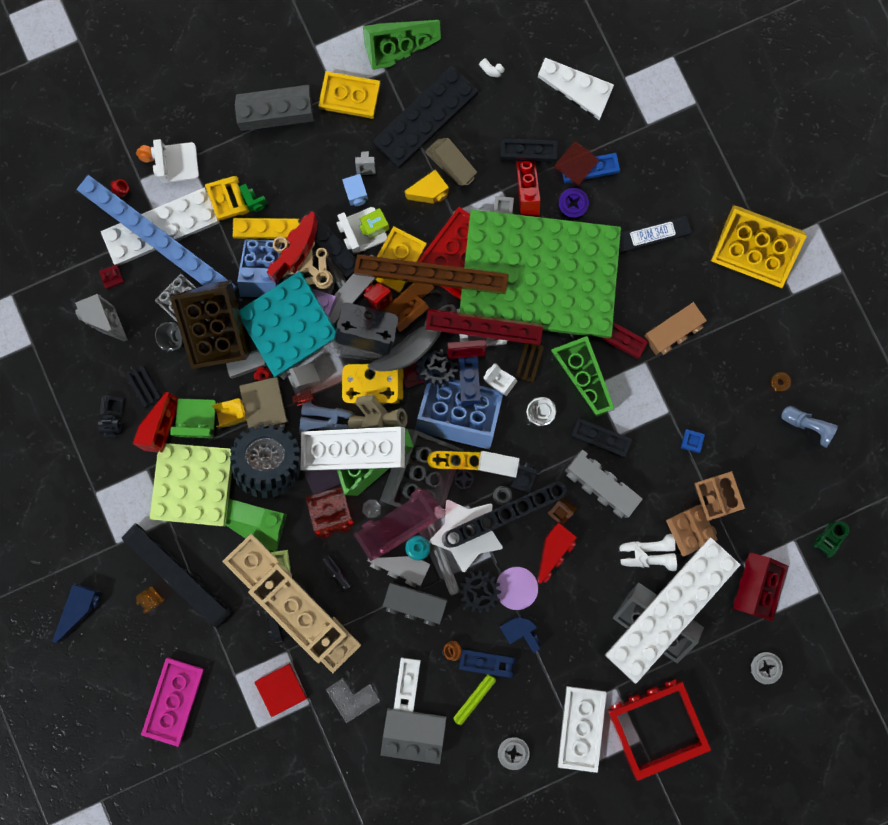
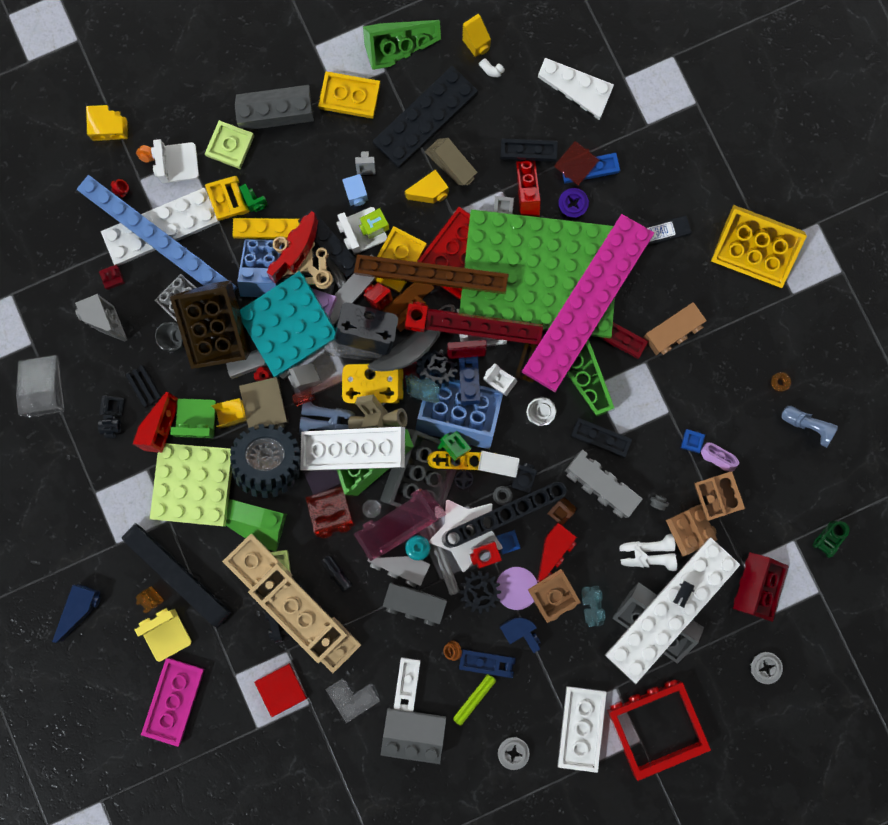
(39, 387): none -> clear slope
(105, 124): none -> yellow piece
(164, 634): none -> light yellow bracket
(229, 144): none -> yellowish green plate
(418, 325): none -> red brick
(422, 389): none -> clear light blue slope
(454, 445): none -> green bracket
(476, 36): none -> yellow slope
(494, 555): none -> red brick
(508, 541): none -> blue tile
(554, 596): none -> medium nougat plate
(588, 303): none -> dark pink plate
(595, 614): none -> clear light blue hinge
(659, 502): none -> dark grey plate
(684, 592): none -> black pin
(719, 457): none -> lavender plate

